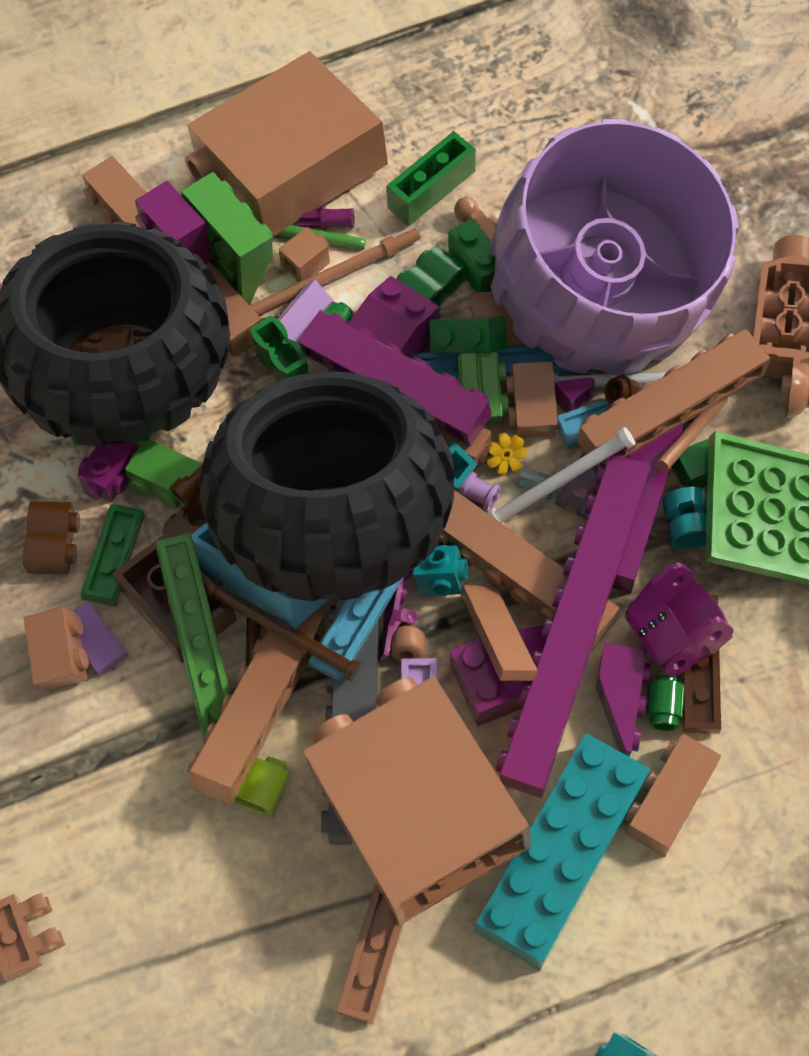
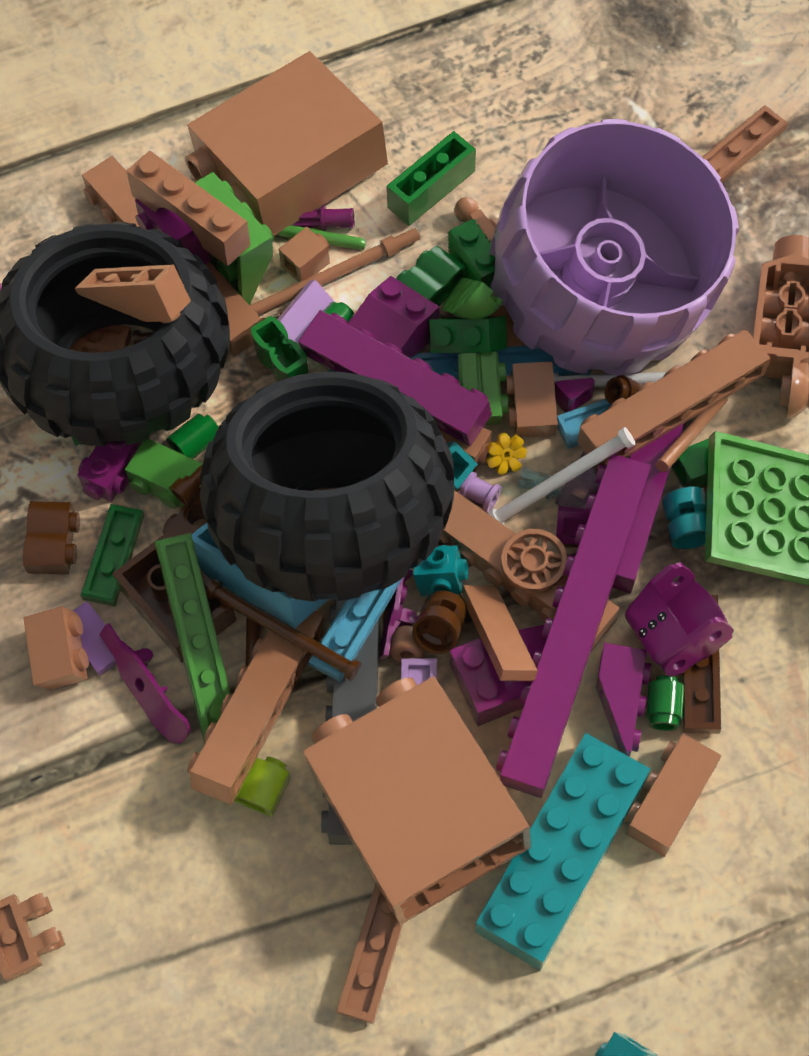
(140, 292): none -> nougat slope
(145, 689): none -> magenta piece
(193, 436): none -> green brick
(214, 224): none -> nougat arch
(440, 622): none -> reddish brown wheel
(471, 300): none -> bright green brick
(533, 560): none -> nougat wheel
(568, 522): none -> magenta plate
(745, 142): none -> nougat tile

